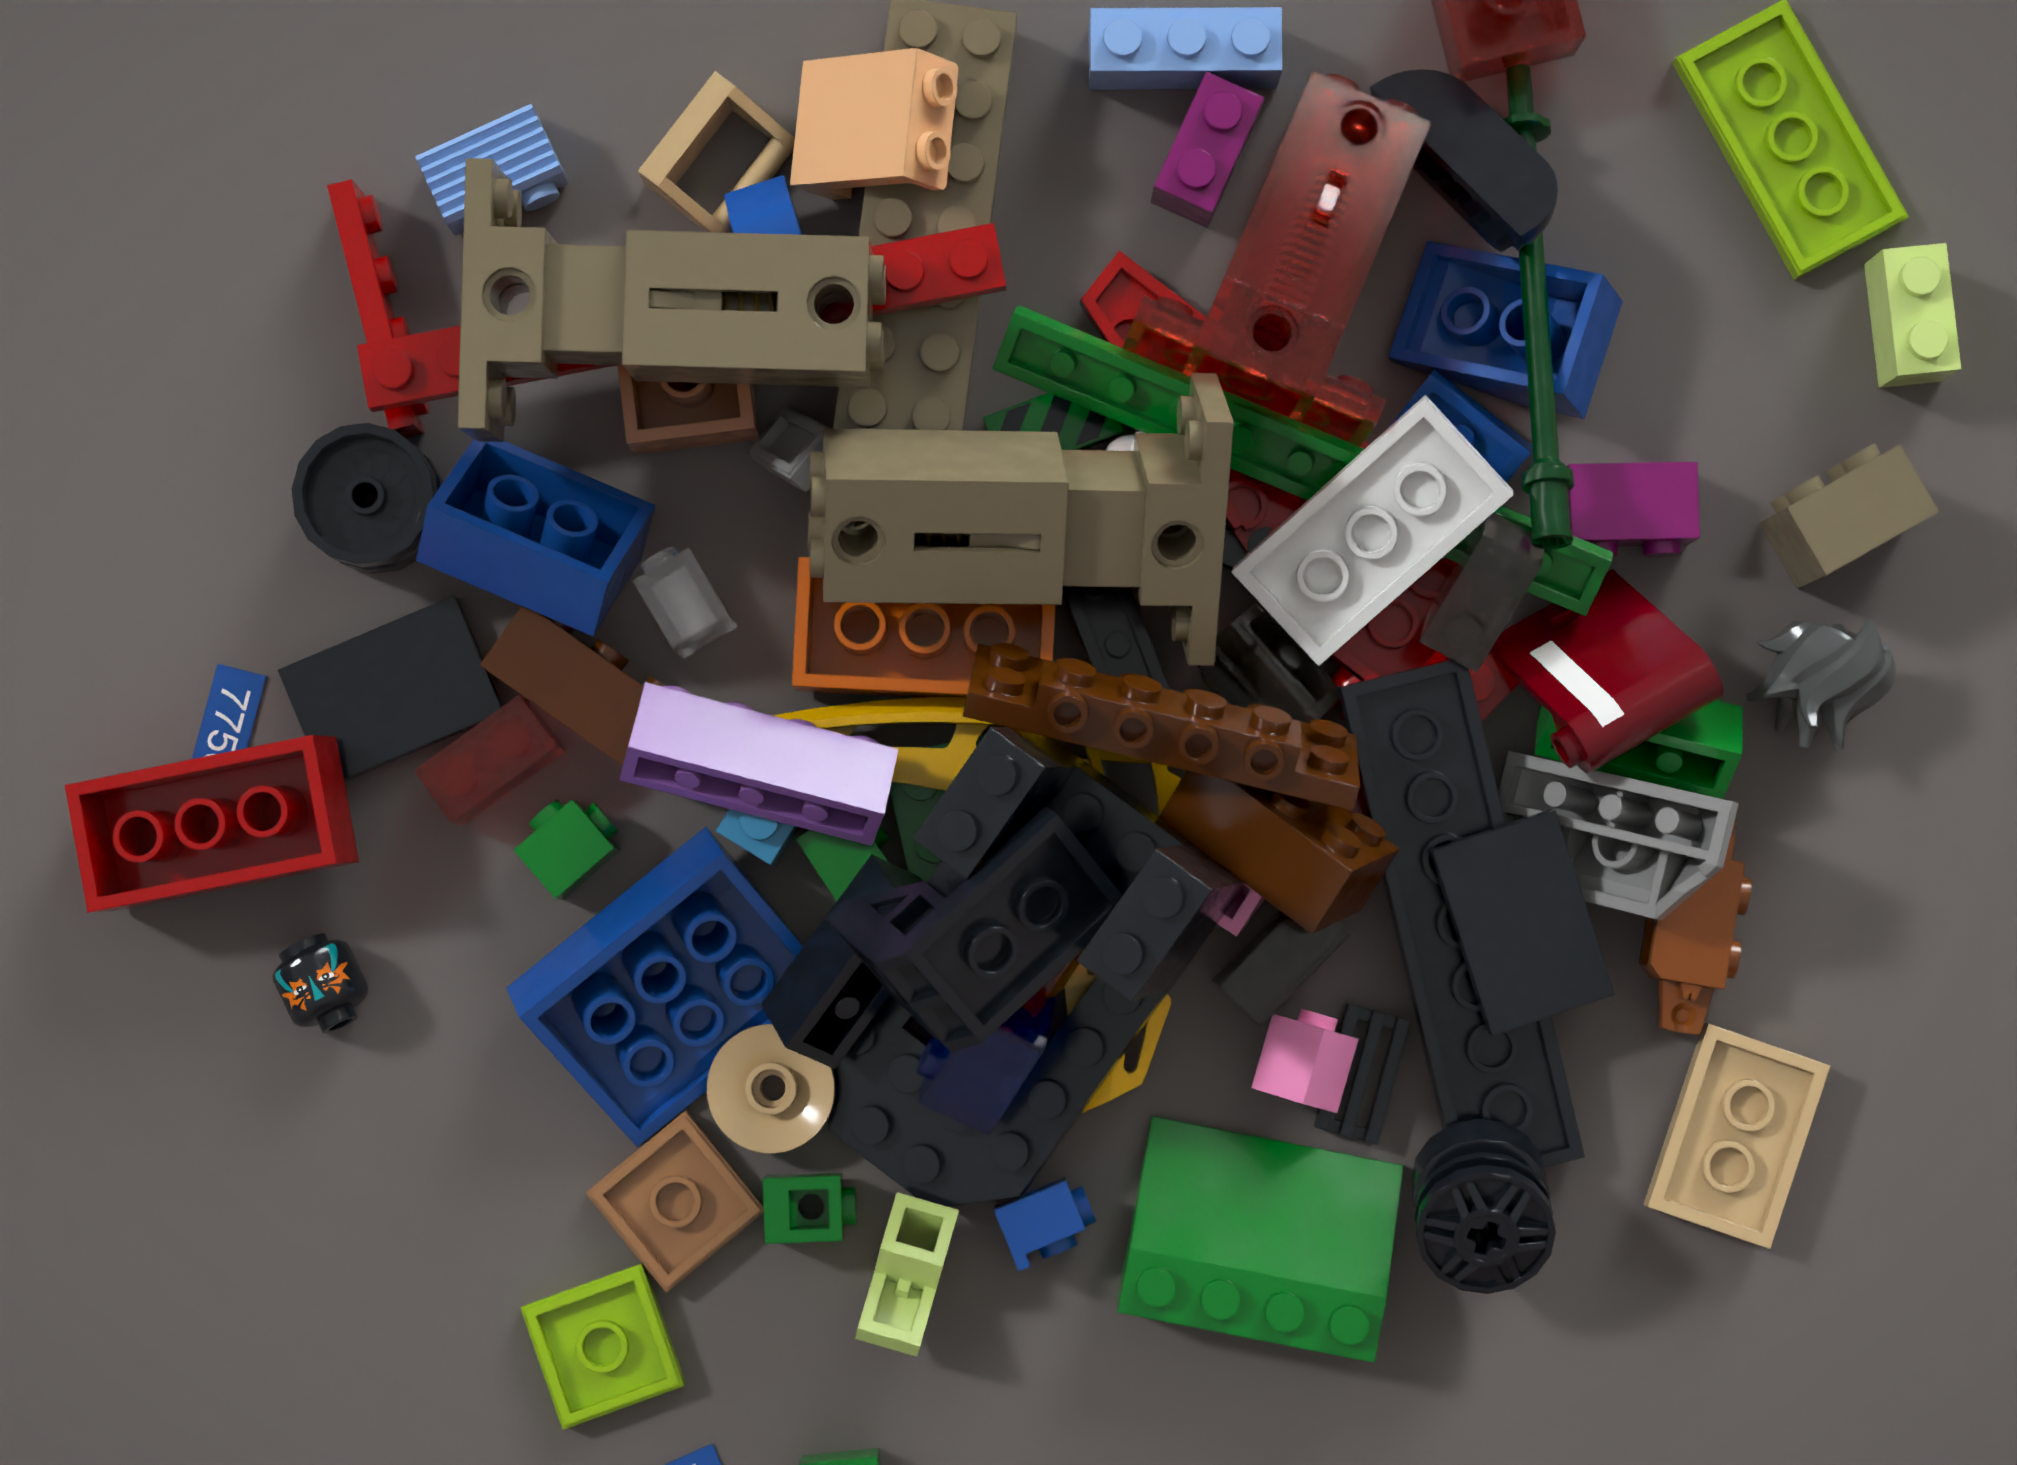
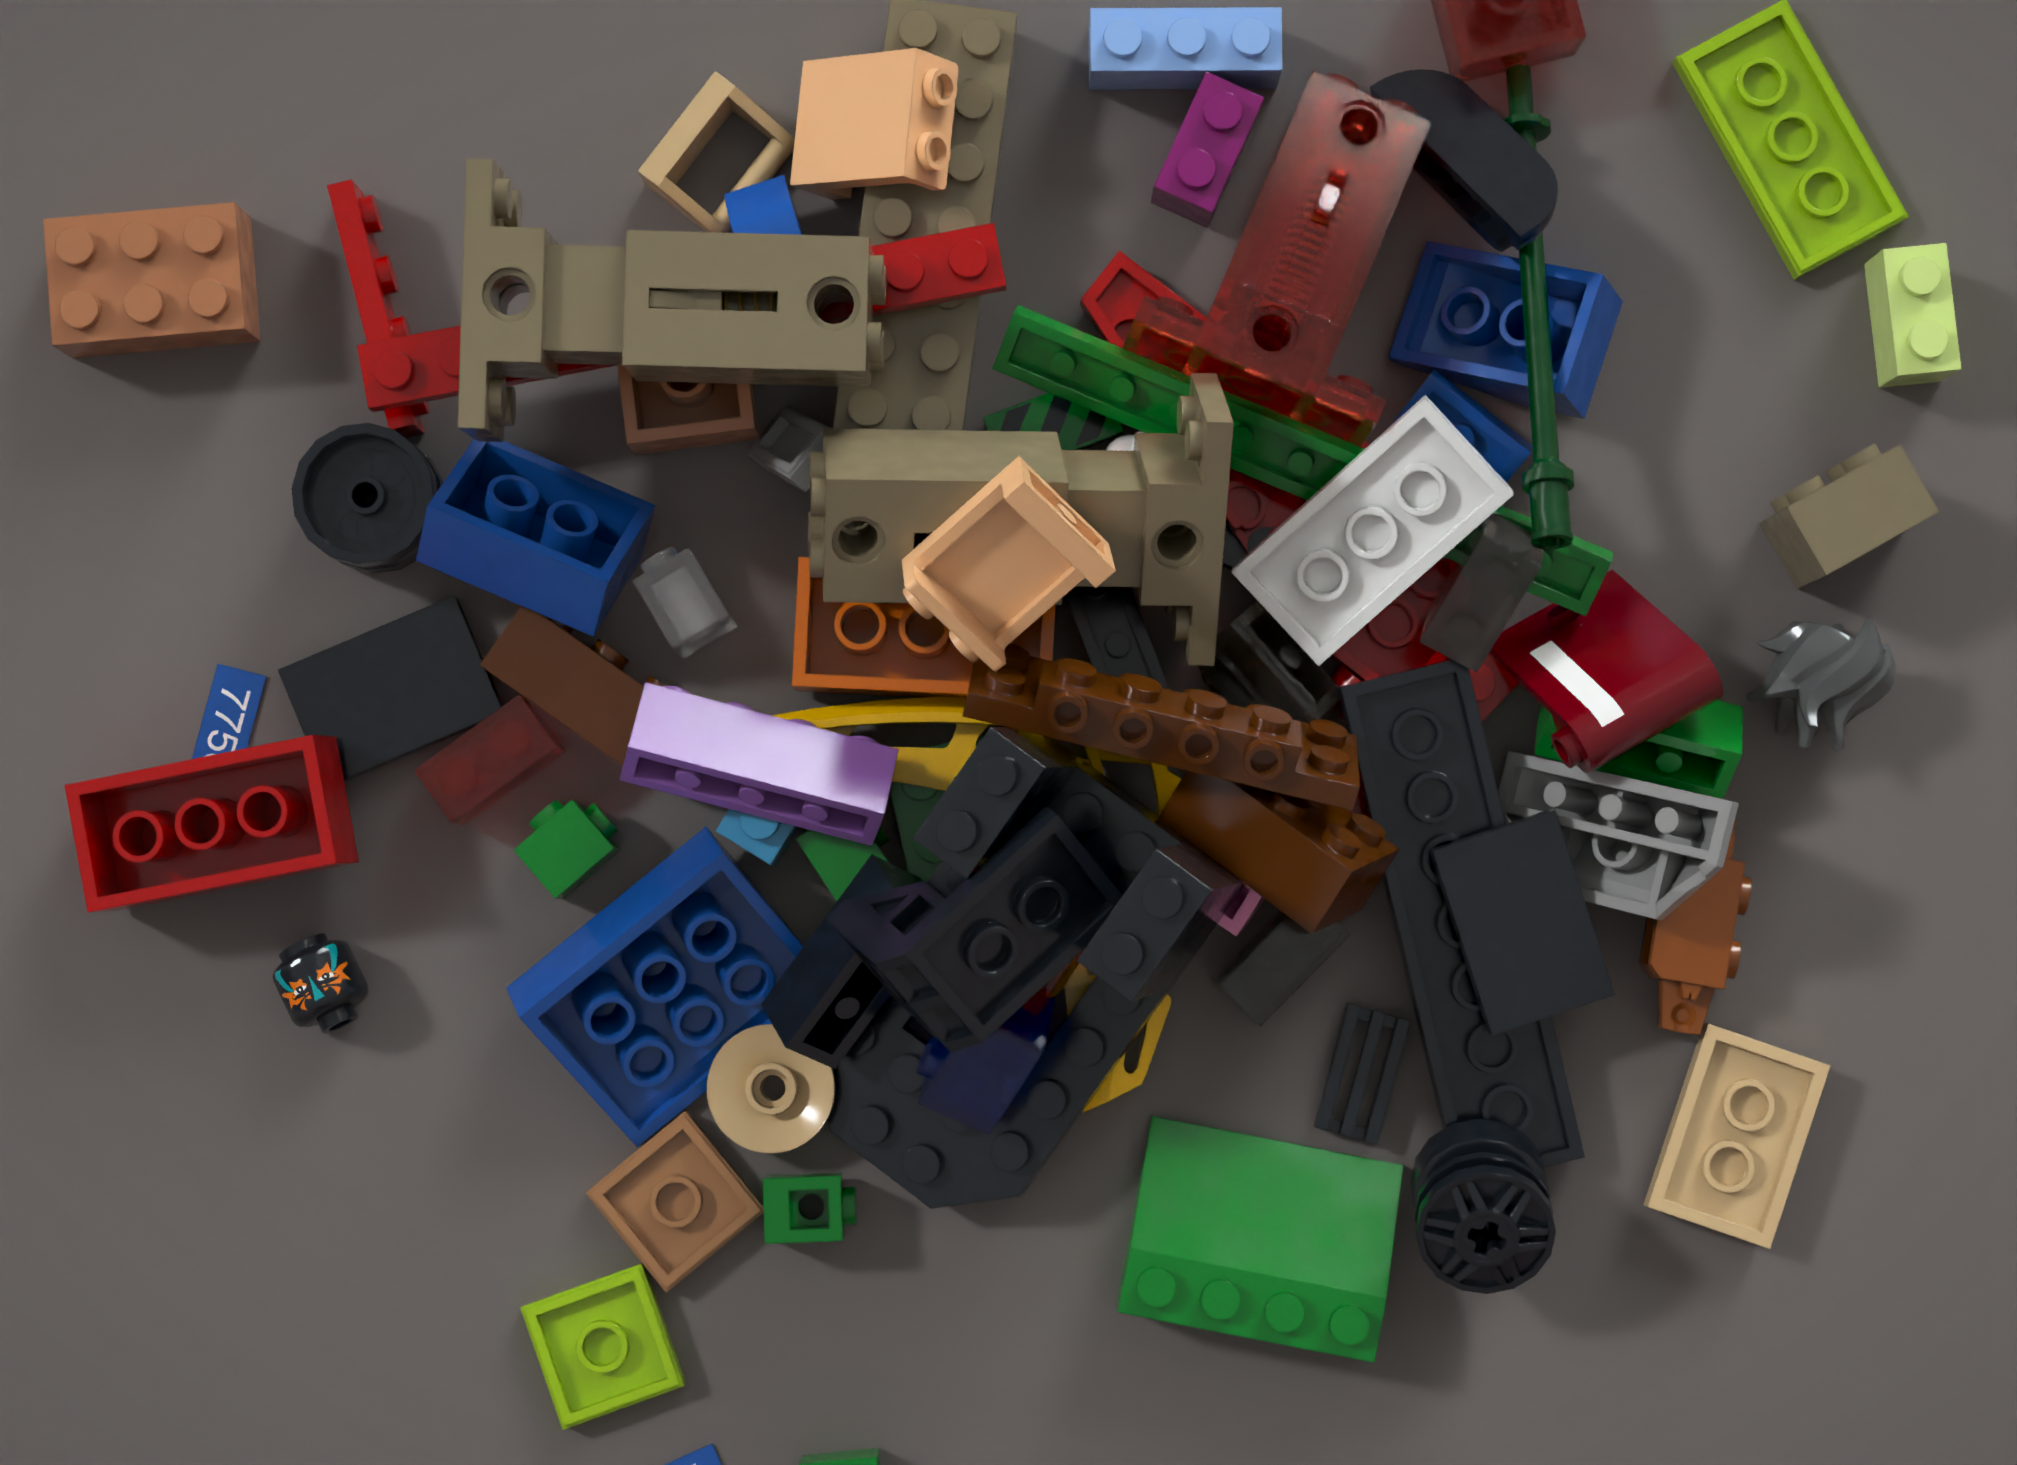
(151, 280): none -> nougat brick
(518, 148): light blue brick -> none
(906, 1274): yellowish green brick -> none
(1003, 563): none -> light nougat panel
(1044, 1220): blue brick -> none
(1305, 1060): bright pink brick -> none
(1636, 505): magenta brick -> none

